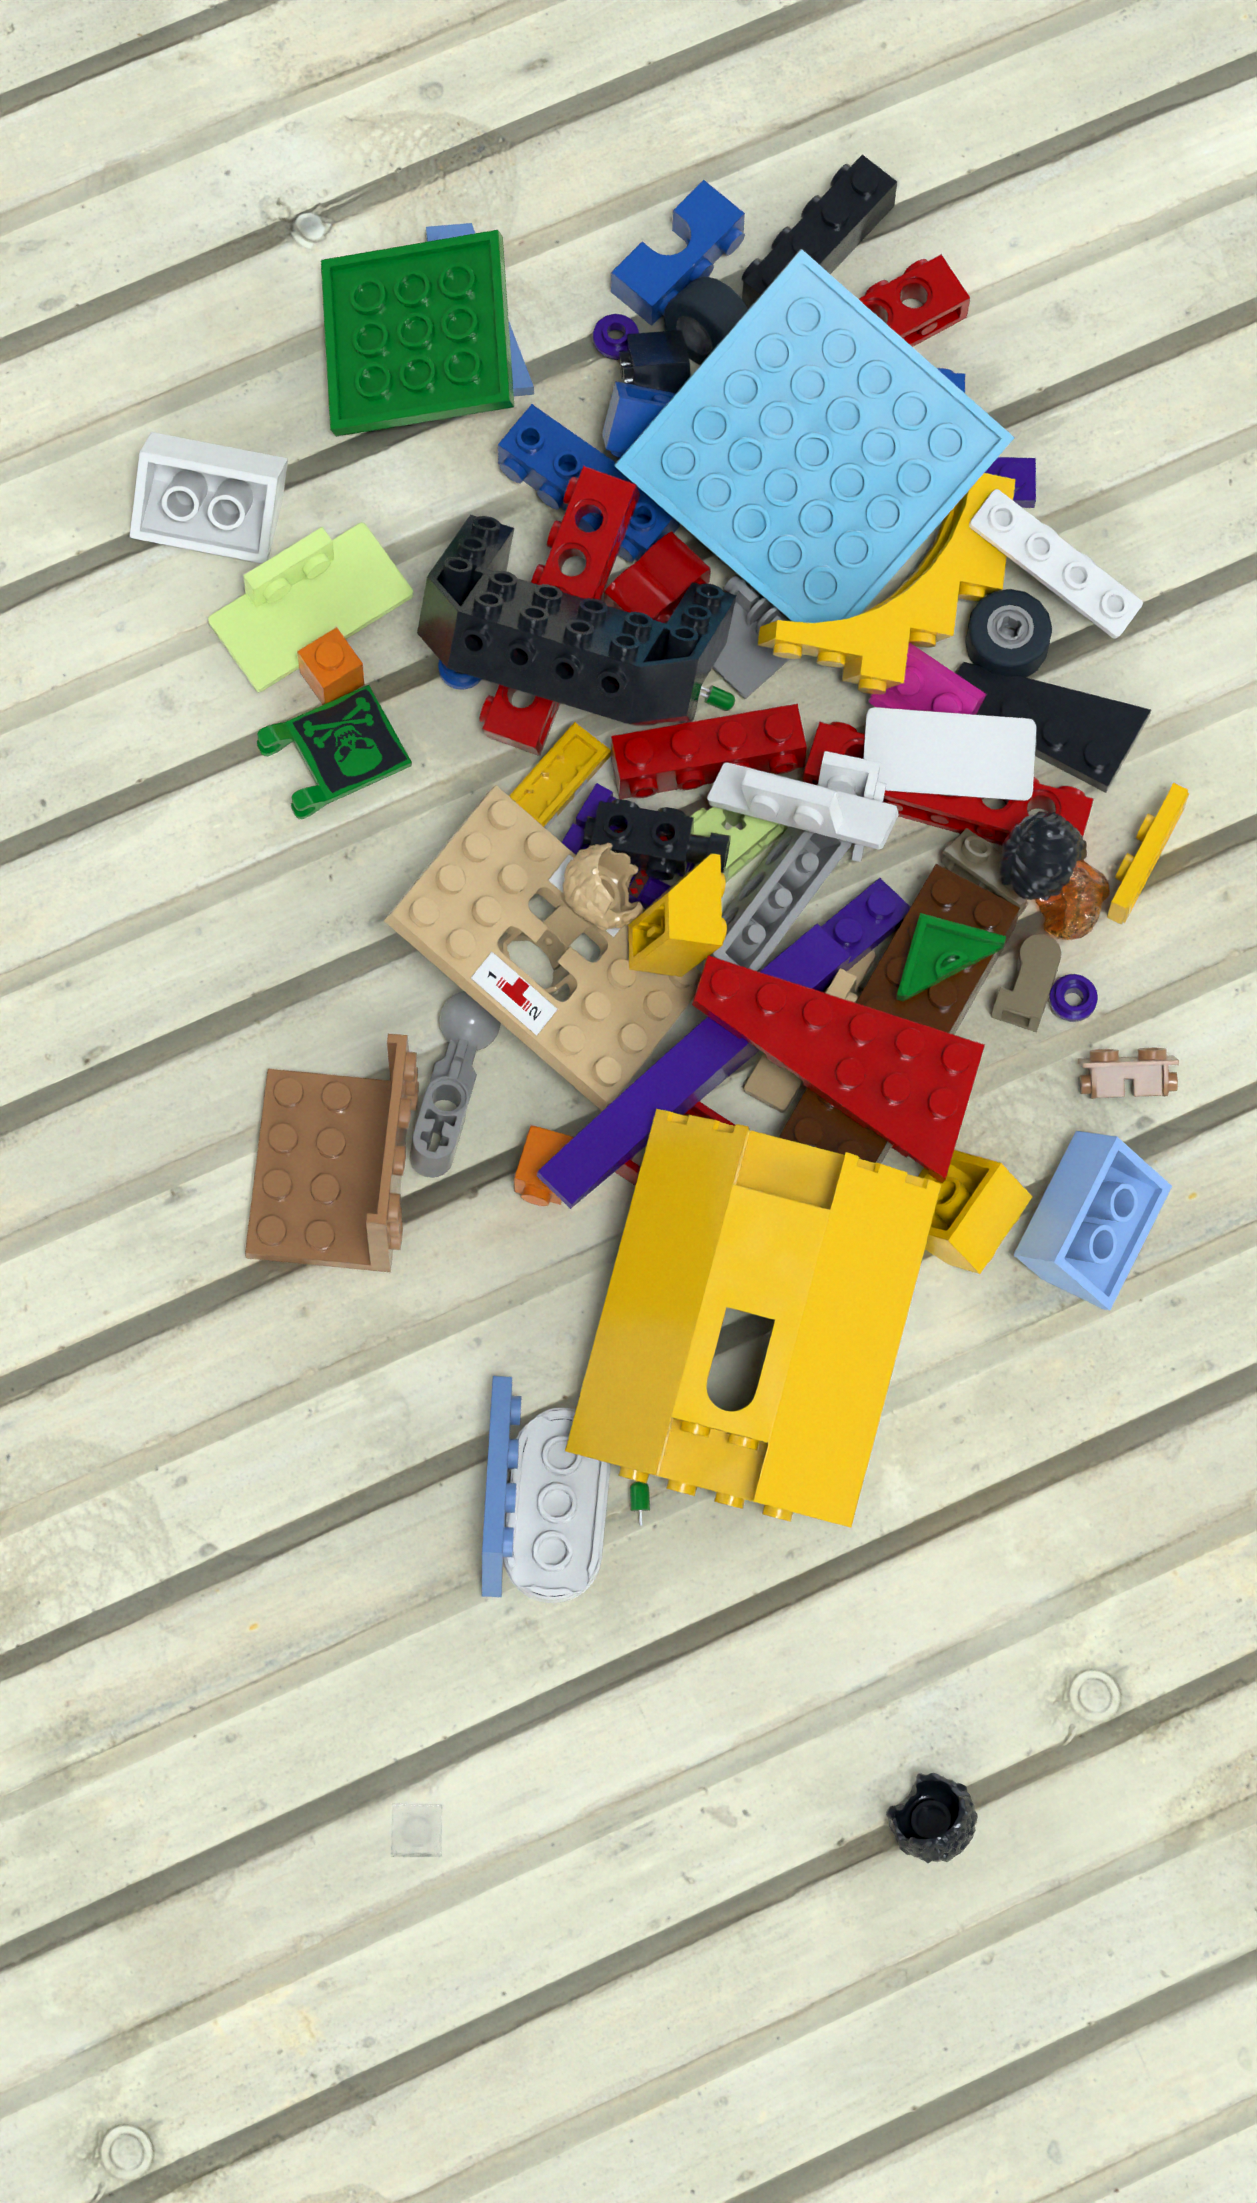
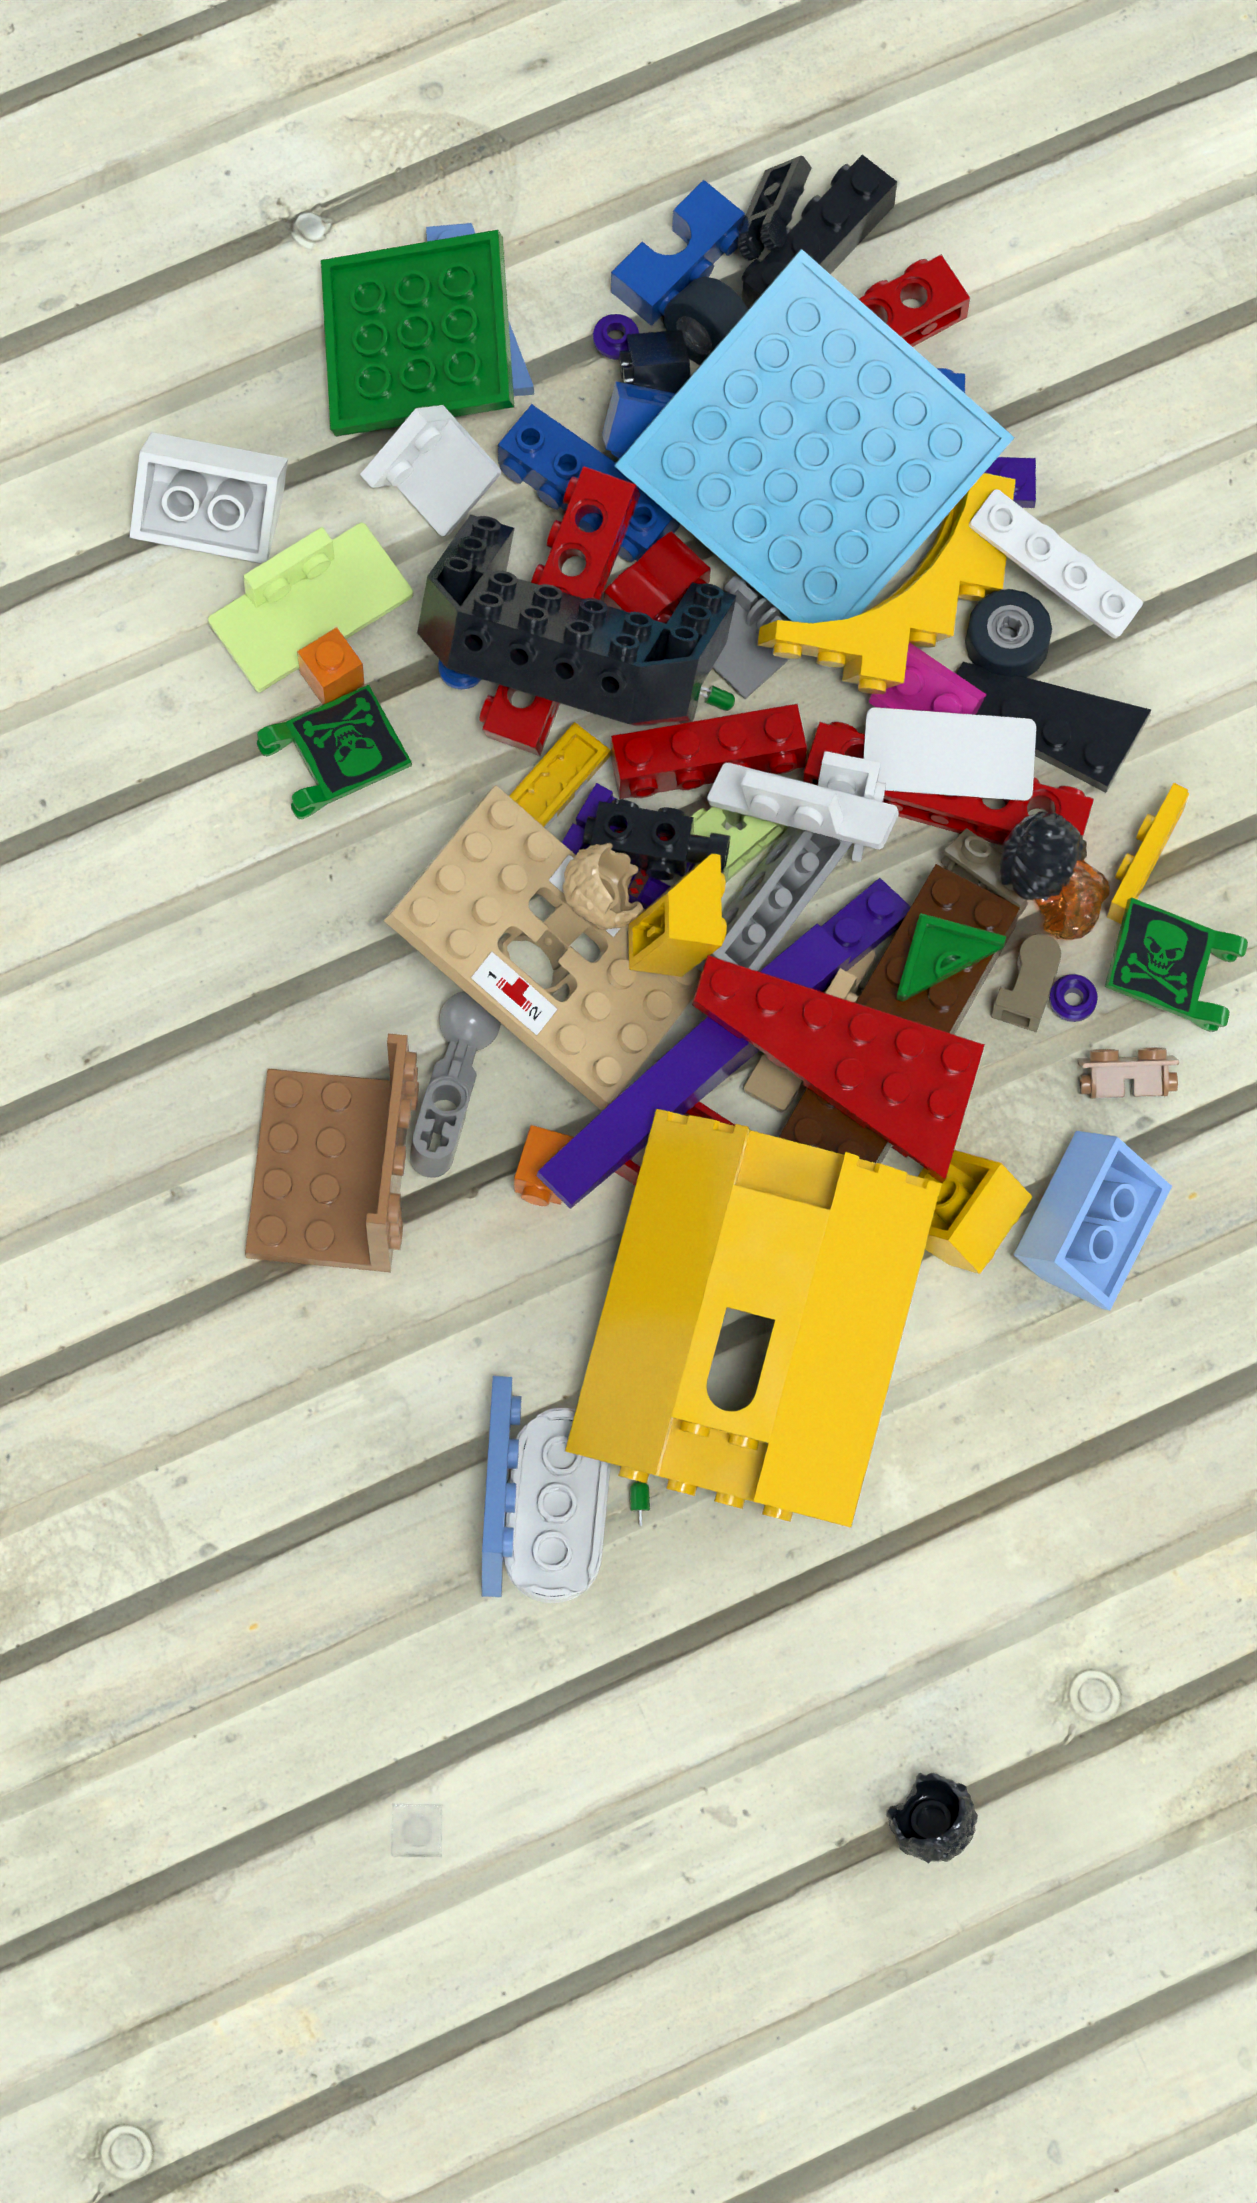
(434, 467): none -> white bracket
(772, 208): none -> black hinge
(1165, 962): none -> flag

